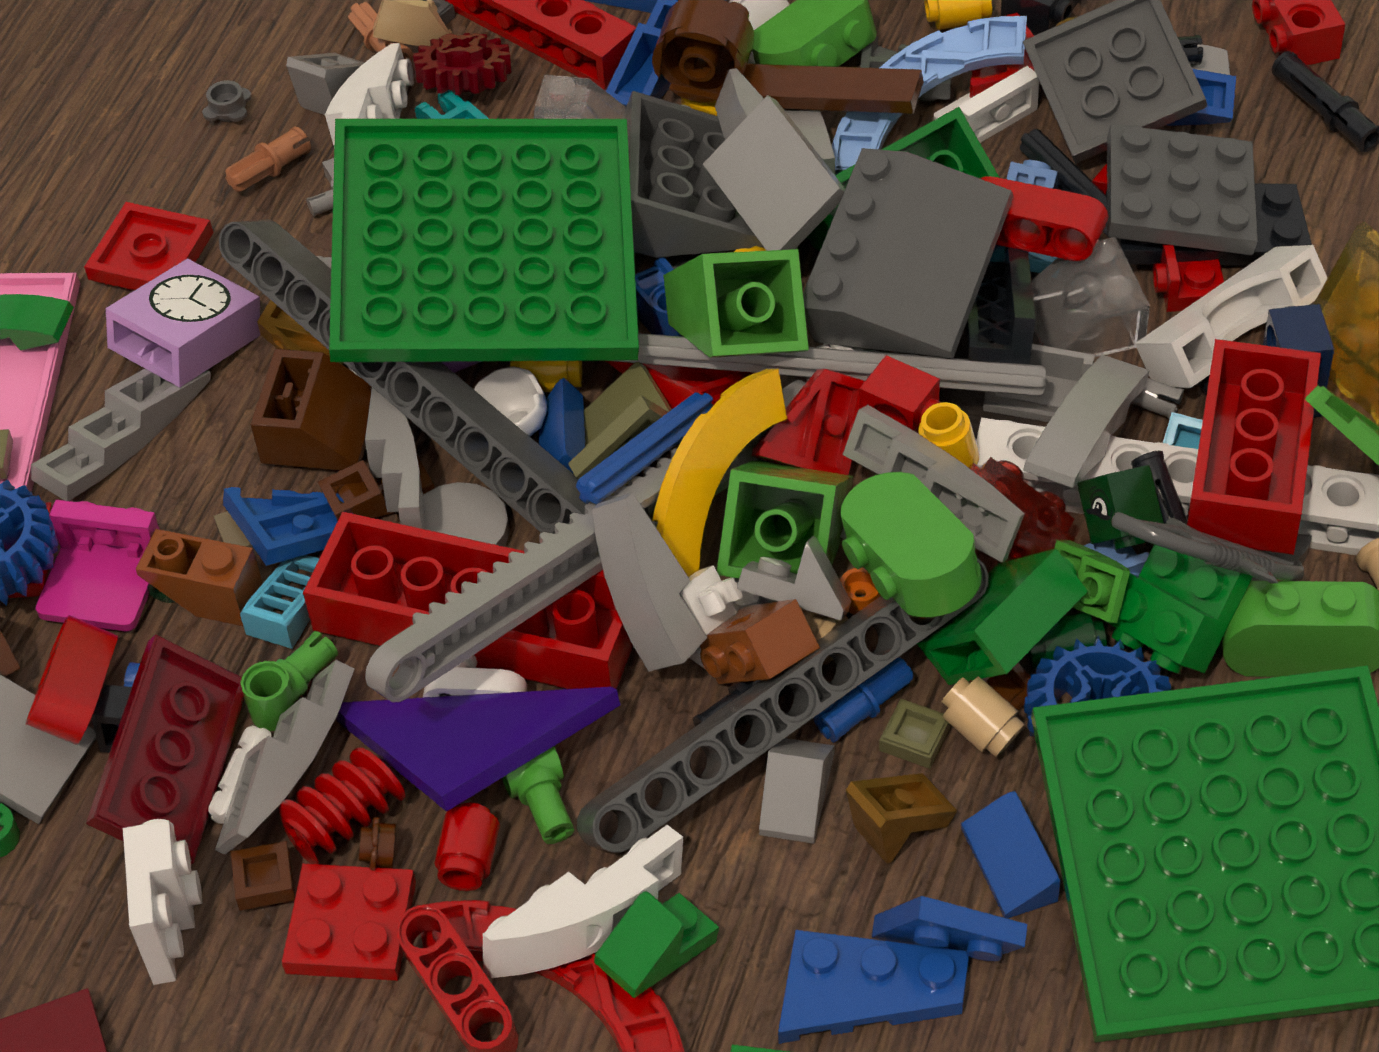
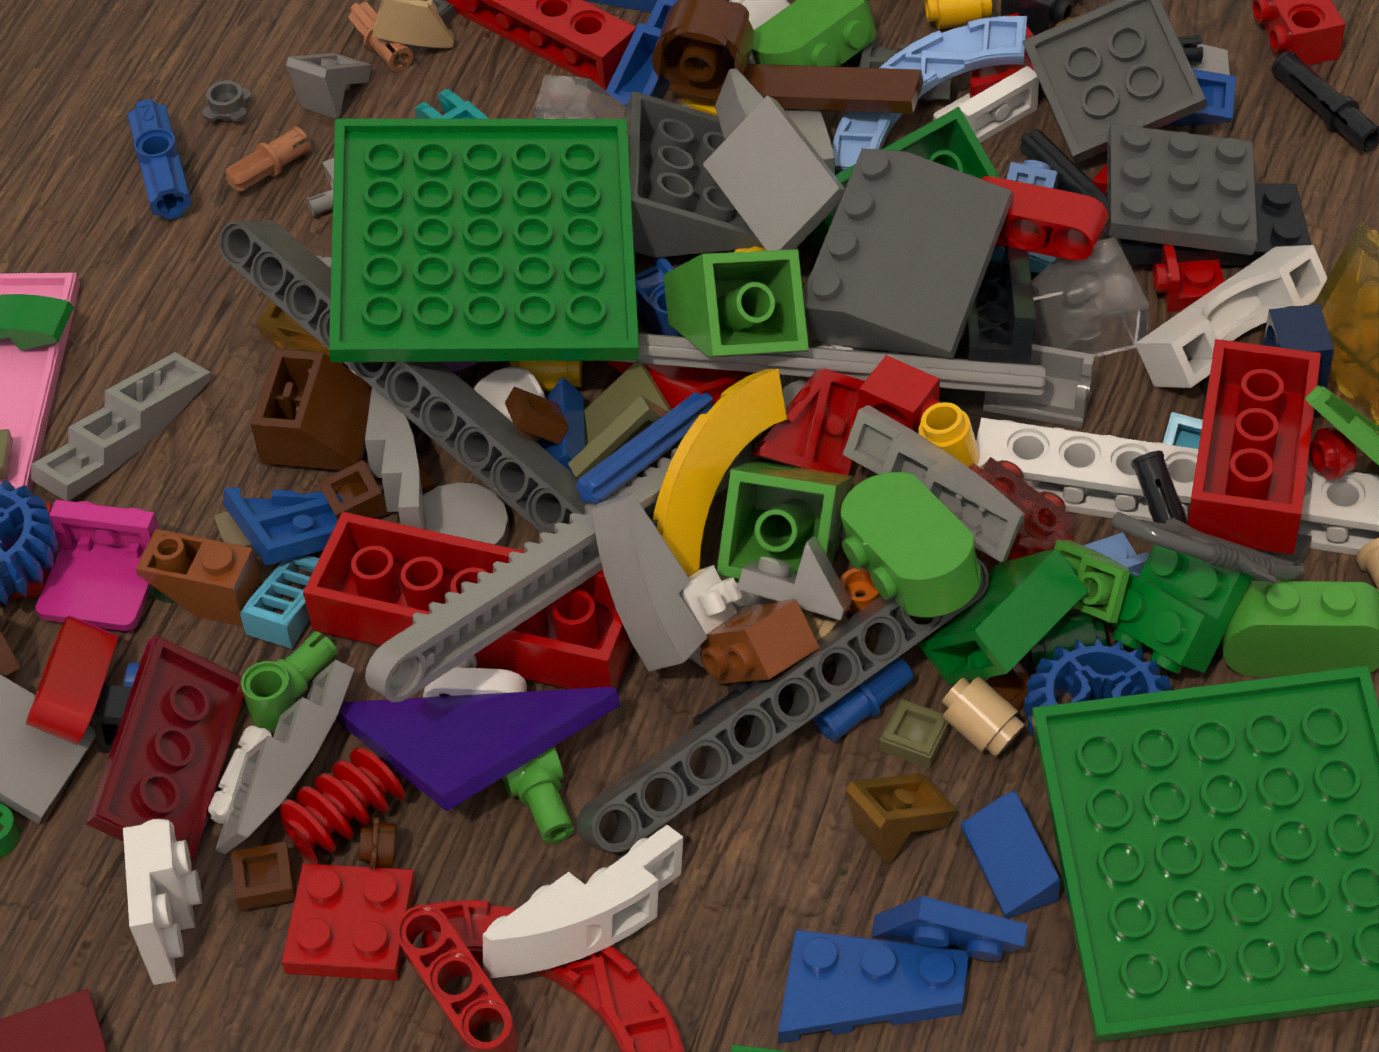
(145, 245): red plate -> none
(159, 159): none -> blue piece
(183, 322): lavender brick -> none
(374, 89): white slope -> none
(462, 63): dark red gear -> none
(466, 846): red brick -> none
(536, 416): none -> reddish brown plate
(654, 941): green slope -> none
(795, 789): light grey slope -> none
(1085, 421): light grey slope -> none
(1124, 492): dark green brick -> none
(1151, 395): light grey pin -> none
(1332, 453): none -> red plate

